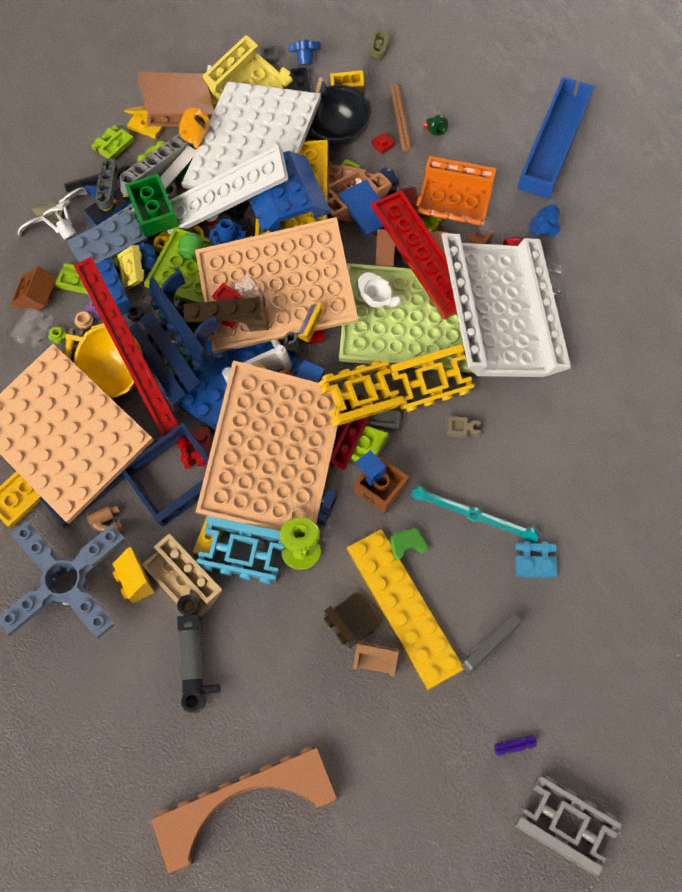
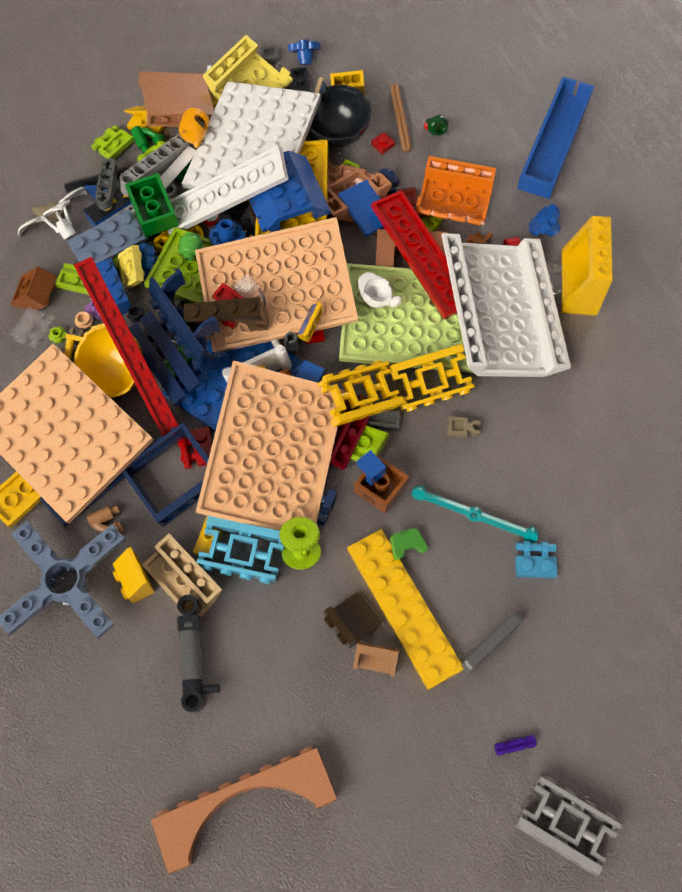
(139, 136): none -> green plant
(379, 44): olive plate -> none
(587, 267): none -> yellow windscreen

